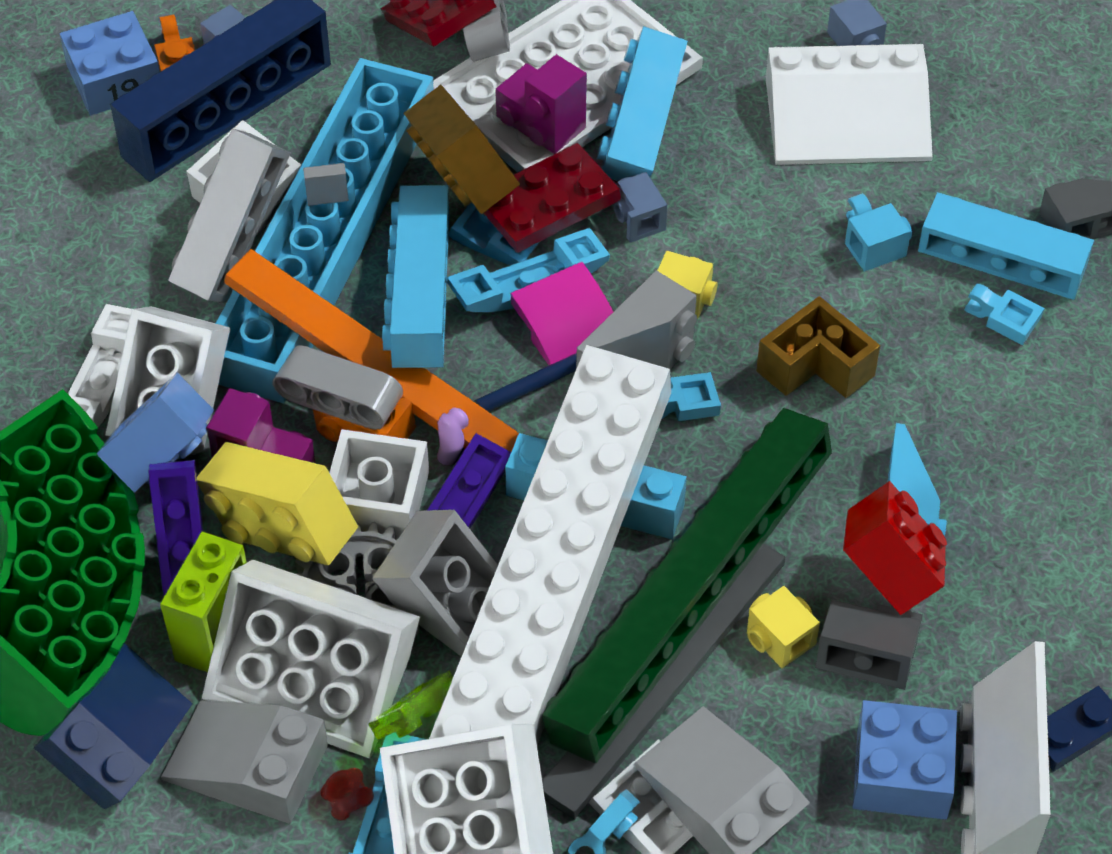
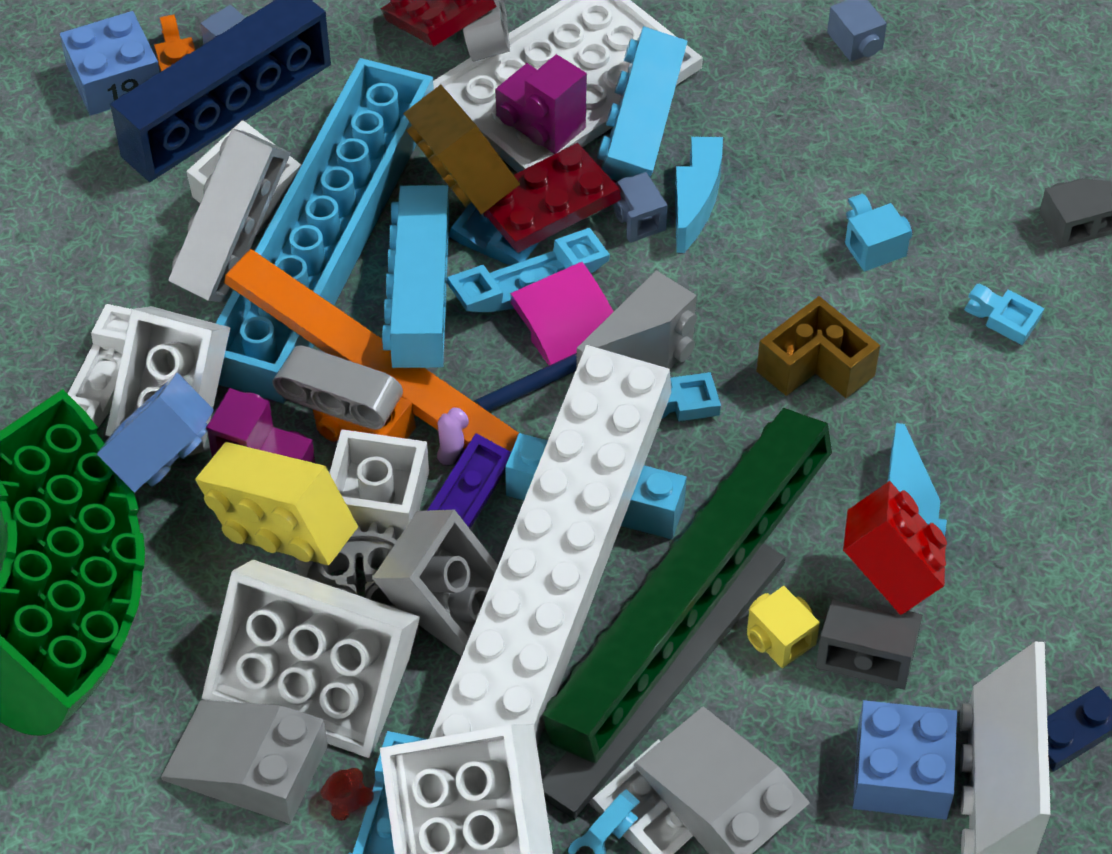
(115, 730): dark blue slope -> none
(175, 514): dark purple plate -> none
(197, 598): lime window -> none
(326, 184): light grey tile -> none
(405, 714): clear neon green plate -> none
(691, 274): light yellow brick -> none
(697, 189): none -> medium azure slope
(849, 104): white slope -> none
(1005, 245): medium azure brick -> none

